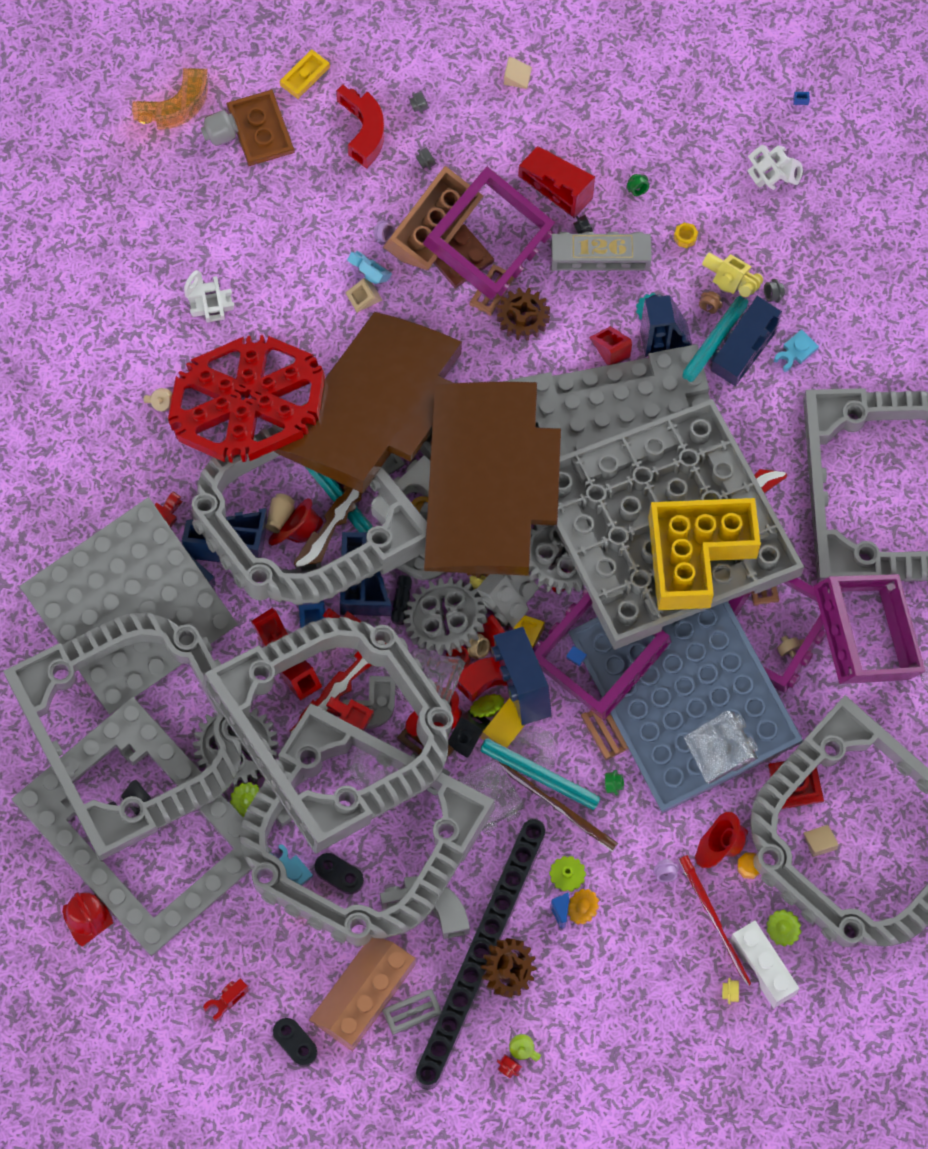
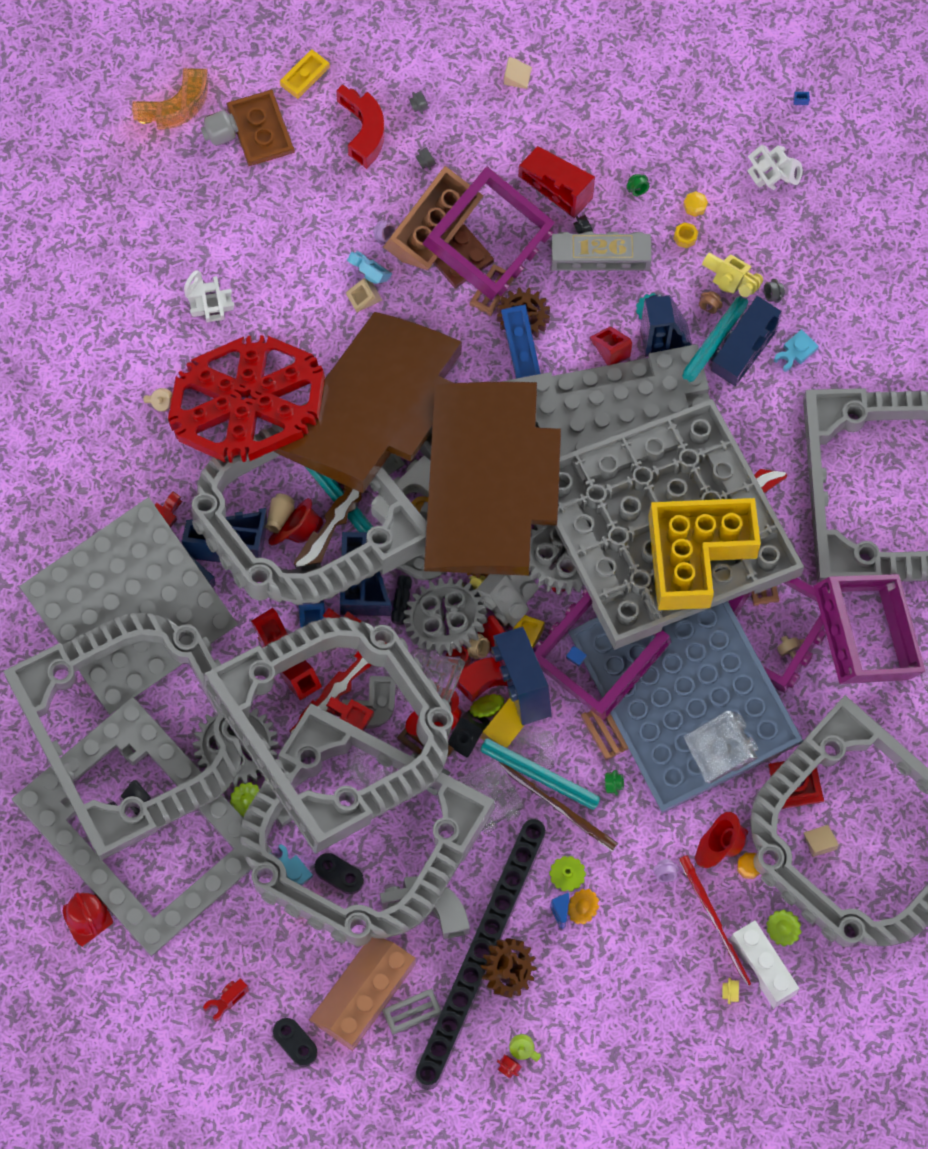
(520, 341): none -> blue tile
(695, 203): none -> yellow tile

